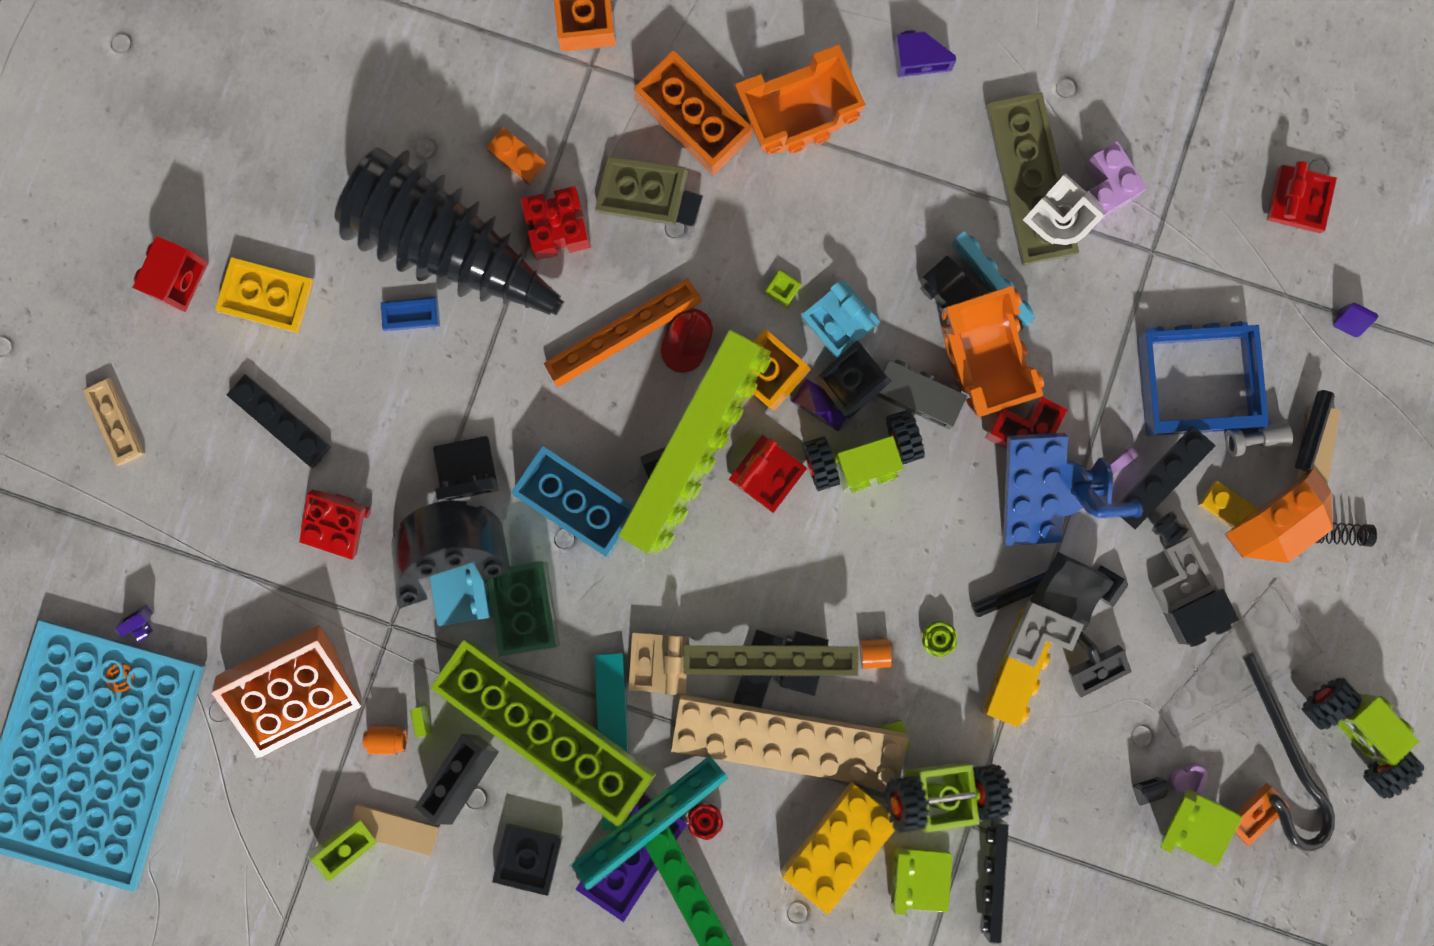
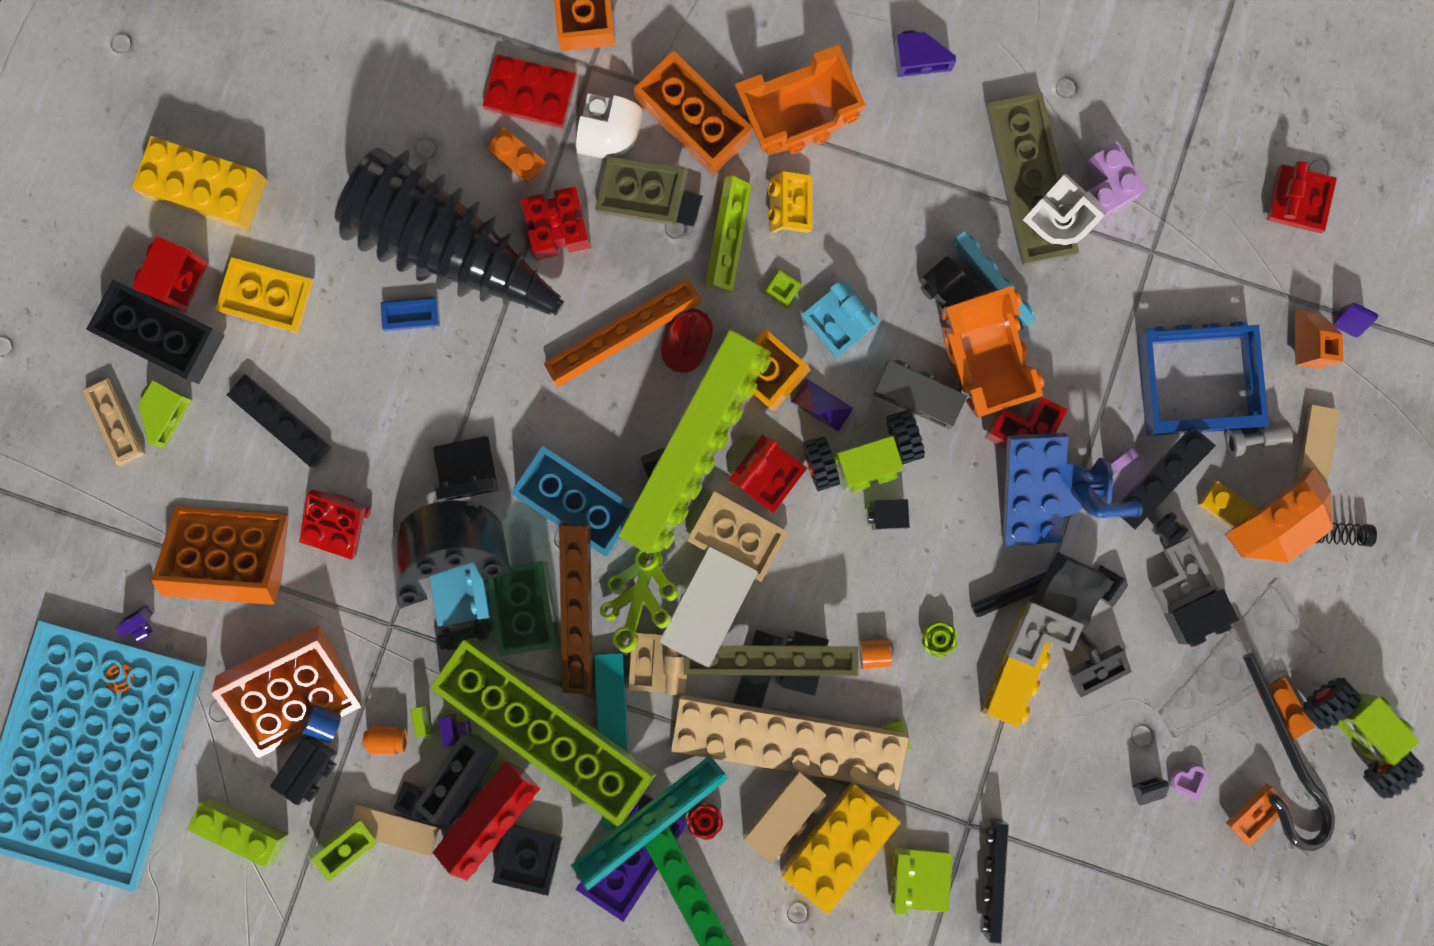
(155, 332): none -> black brick
(161, 412): none -> lime slope
(199, 183): none -> yellow brick
(222, 555): none -> orange slope
(237, 832): none -> lime brick
(304, 770): none -> black brick
(321, 724): none -> blue brick
(408, 798): none -> black slope
(451, 729): none -> dark purple tile
(479, 630): none -> black bar
(486, 821): none -> red brick
(529, 91): none -> red plate
(576, 608): none -> reddish brown plate
(608, 126): none -> white brick
(638, 595): none -> lime plant
(708, 607): none -> white sticker
(728, 234): none -> lime plate
(738, 534): none -> tan plate
(785, 816): none -> tan brick
(790, 202): none -> yellow bracket
(853, 379): black plate -> none
(888, 514): none -> black brick
(947, 797): brick -> none
(1200, 828): lime bracket -> none
(1290, 708): none -> orange plate
(1314, 430): black axle -> none
(1316, 341): none -> orange slope

